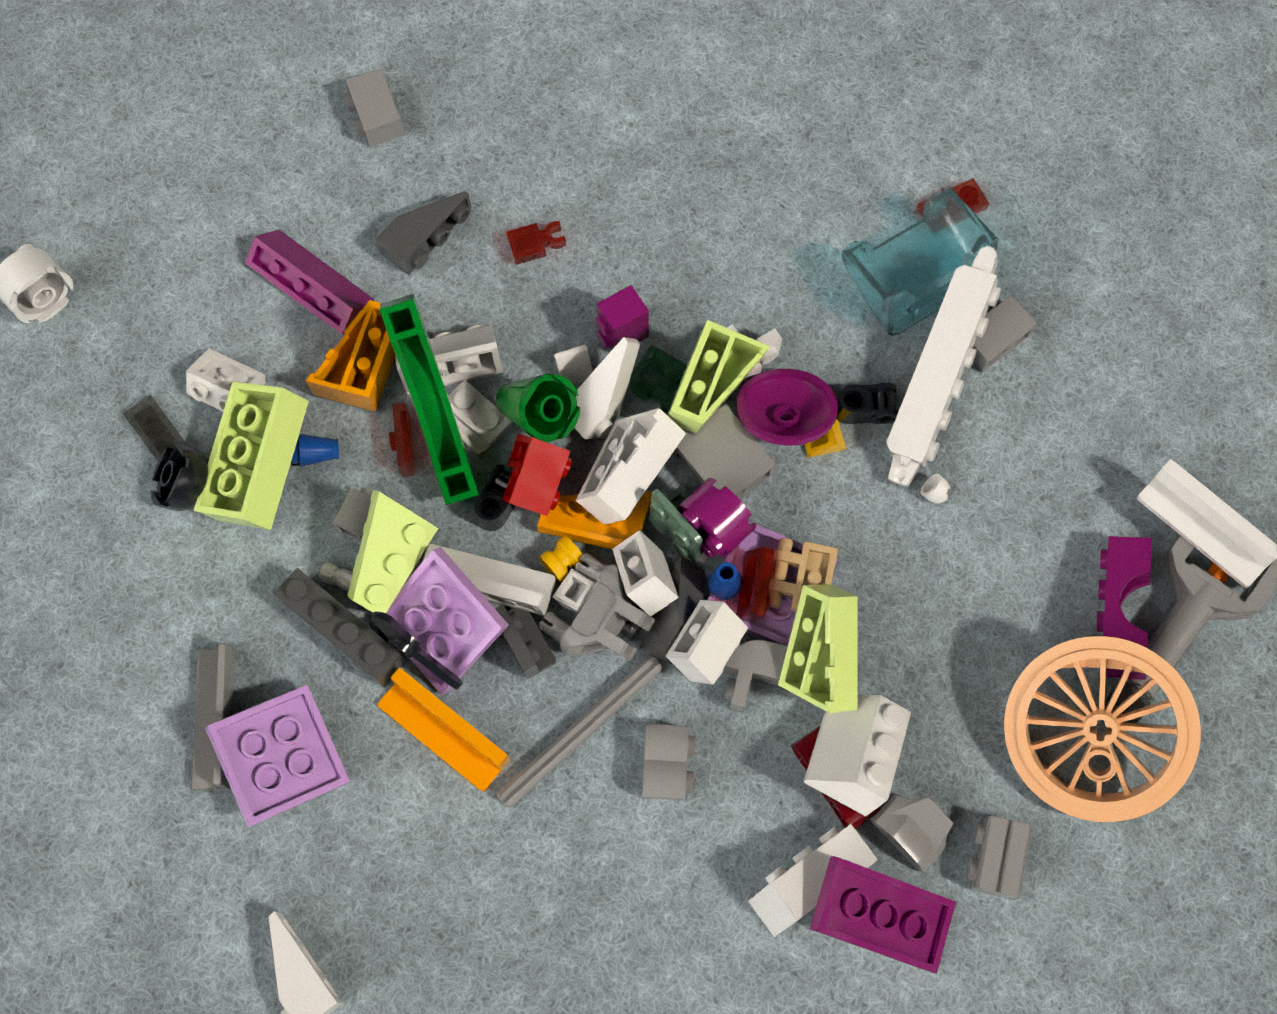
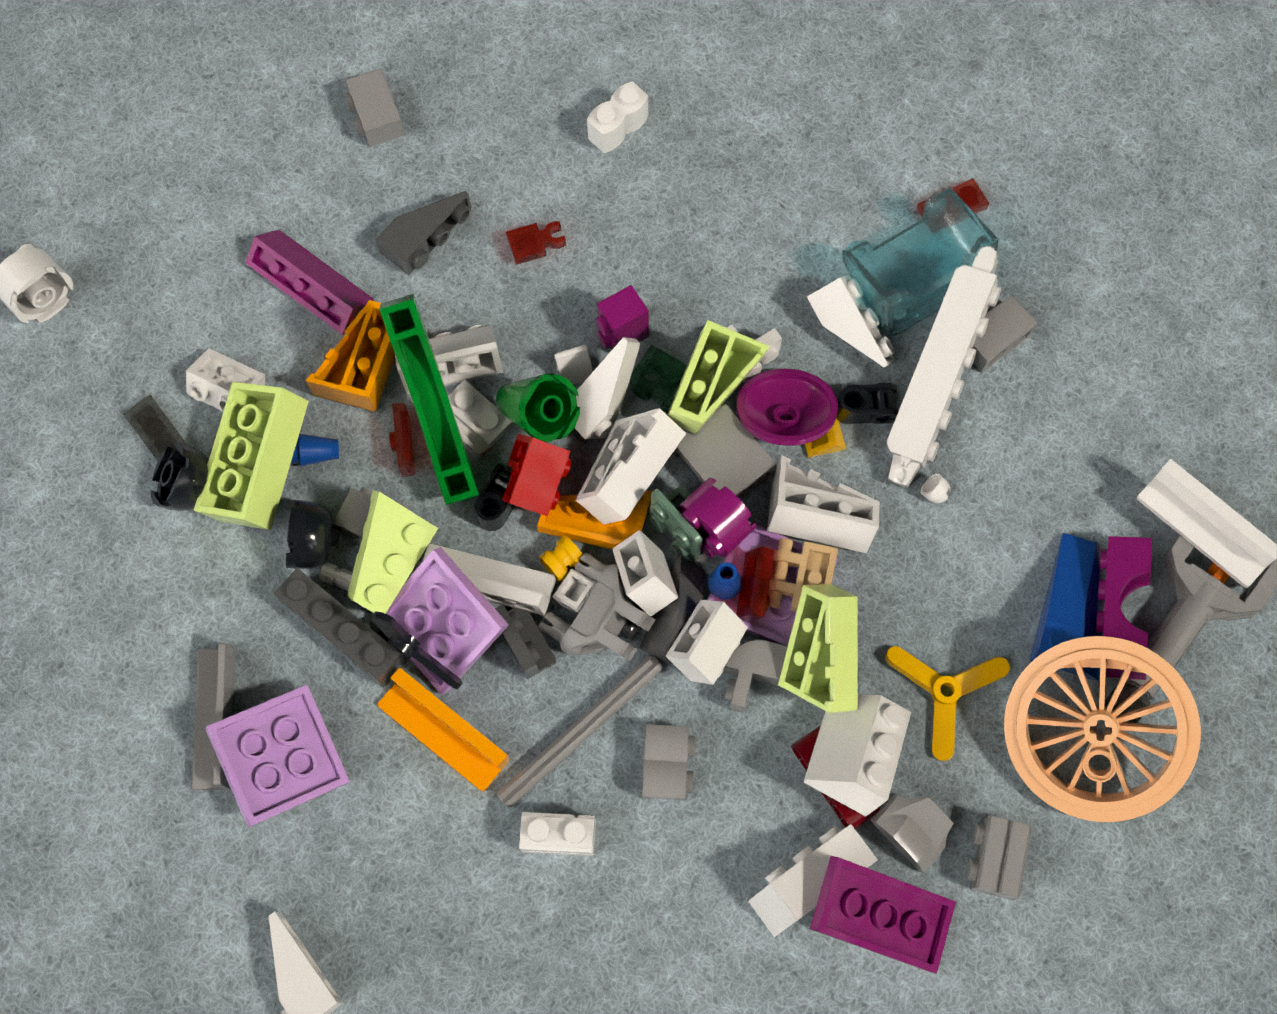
(310, 535): none -> black cylinder
(557, 834): none -> white brick
(617, 117): none -> white brick
(819, 511): none -> white wedge
(845, 315): none -> white slope
(945, 707): none -> yellow piece
(1071, 599): none -> blue wedge

